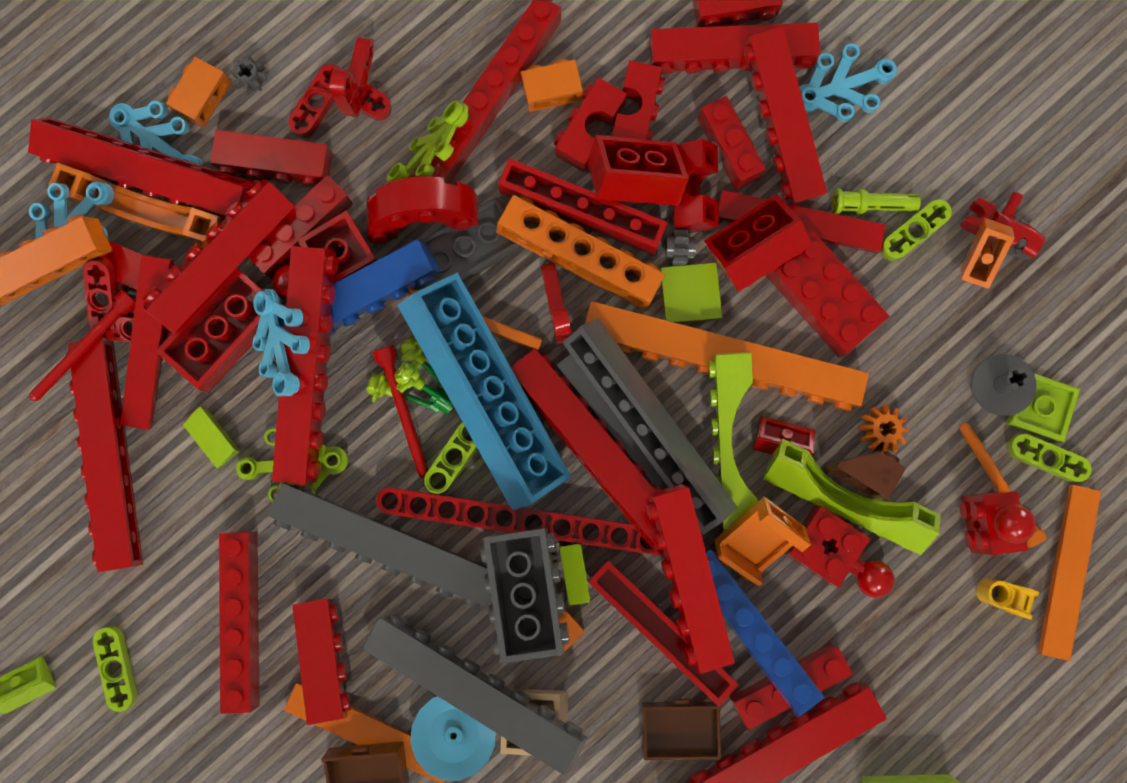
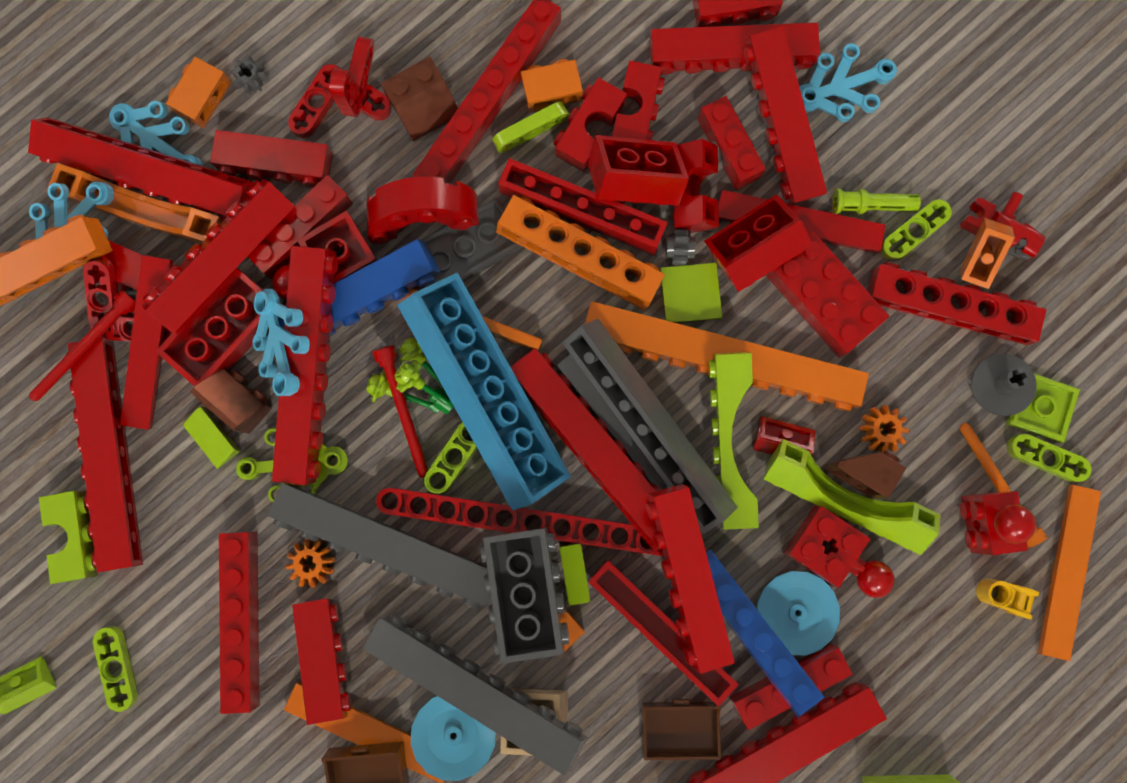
(71, 513): none -> lime arch
(233, 400): none -> copper slope
(301, 566): none -> orange gear
(420, 98): none -> copper slope
(427, 146): lime plant -> none
(530, 127): none -> lime beam
(558, 313): red beam -> none
(759, 540): orange panel -> none
(817, 610): none -> medium azure piece
(1027, 316): none -> red brick

